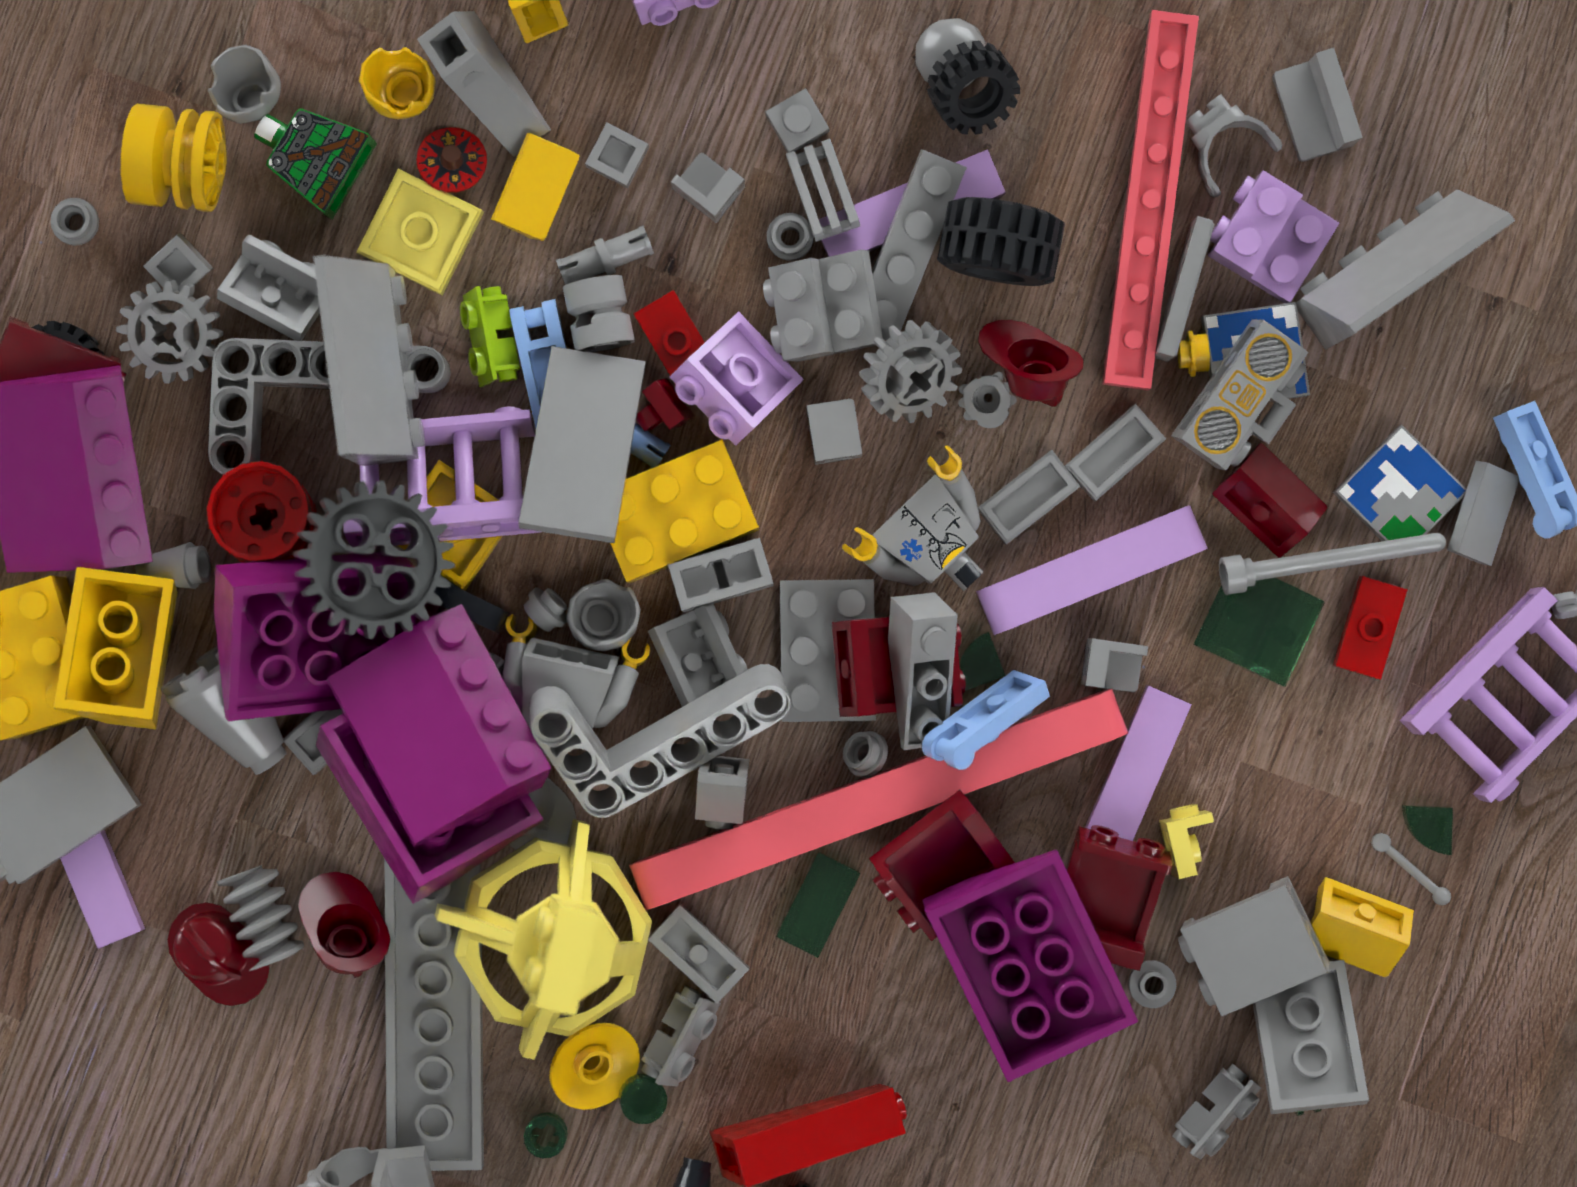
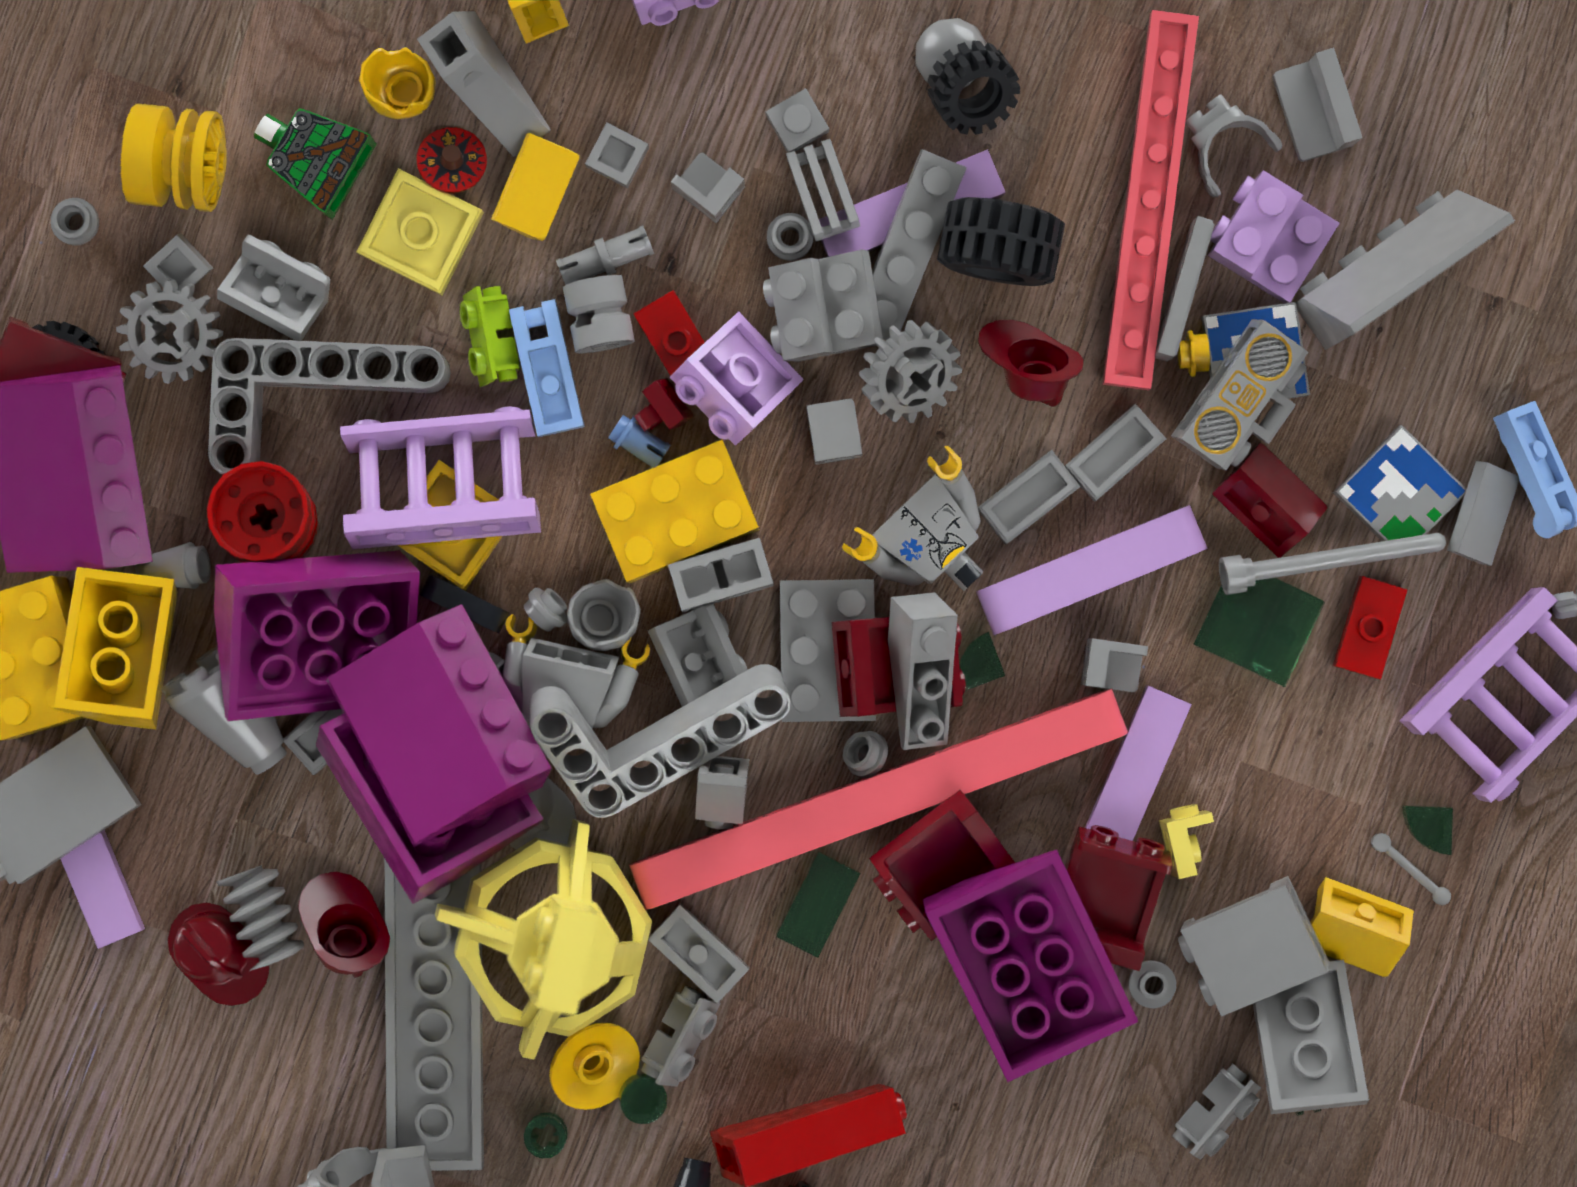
(244, 84): light grey hair -> none
(368, 360): light grey slope -> none
(377, 516): dark grey gear -> none
(582, 445): light grey tile -> none
(977, 408): light grey animal -> none
(984, 719): light blue plate -> none

